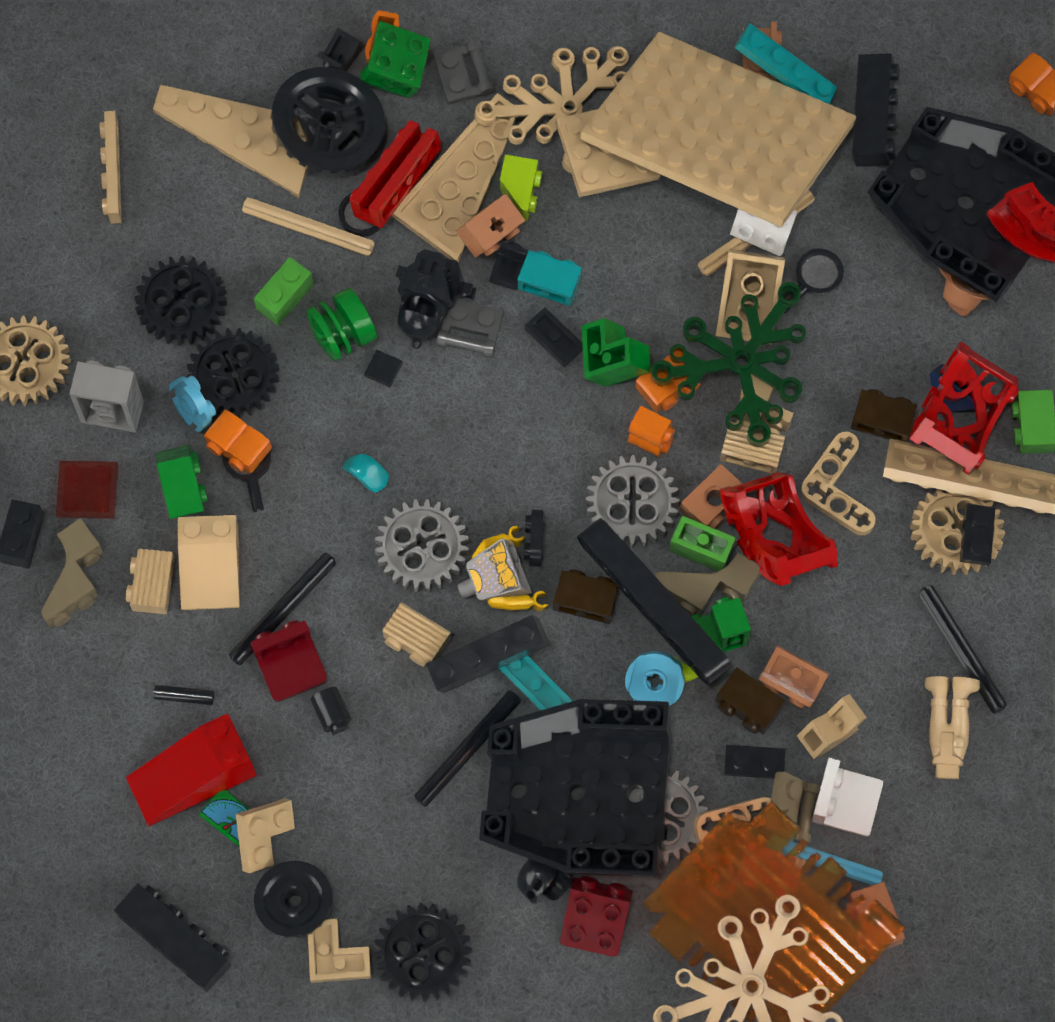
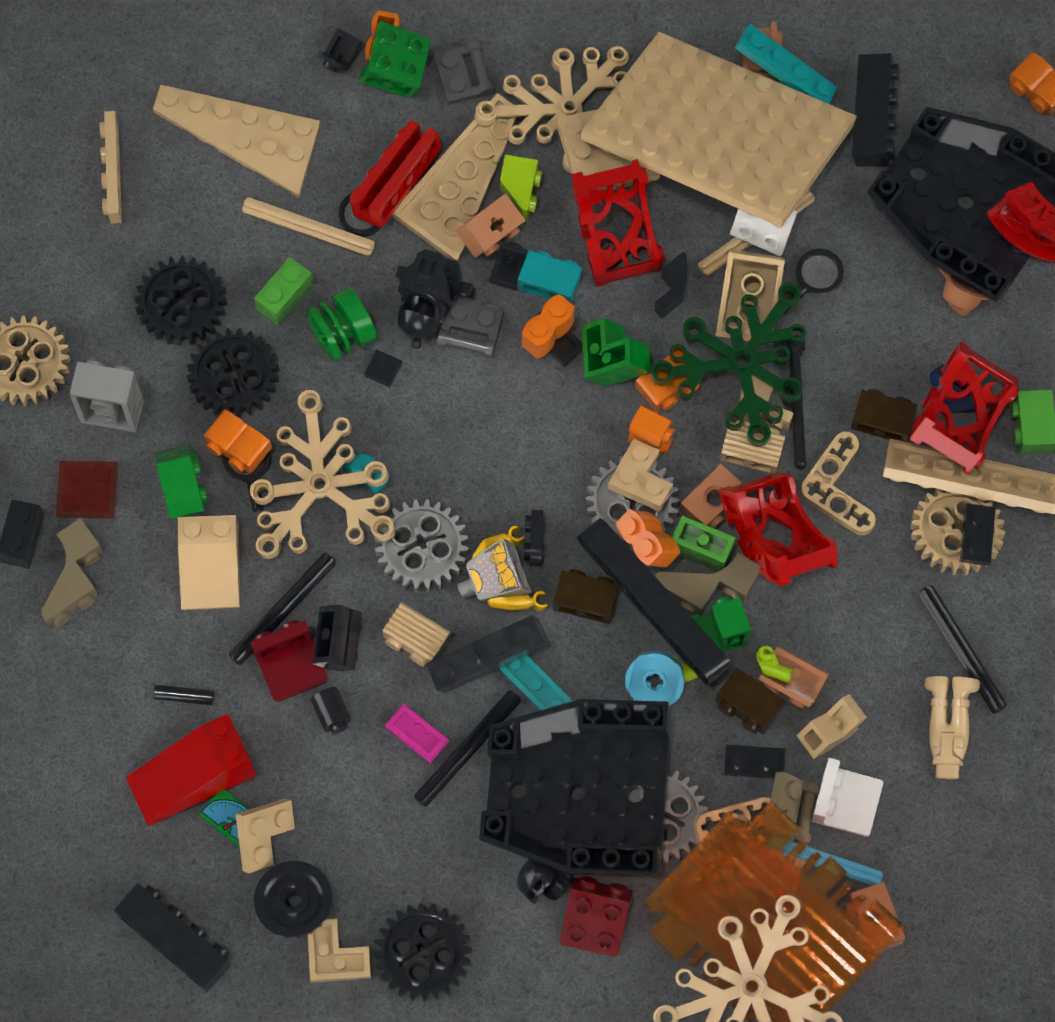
(151, 581): tan brick -> none
(191, 403): medium azure plate -> none
(316, 451): none -> tan plant
(337, 638): none -> black brick
(358, 114): black gear -> none
(417, 733): none -> dark pink plate
(552, 323): none -> orange brick
(587, 193): none -> red fence
(634, 478): none -> tan plate
(647, 537): none -> orange brick
(674, 276): none -> black slope
(770, 666): none -> lime arm
(796, 352): none -> black piece

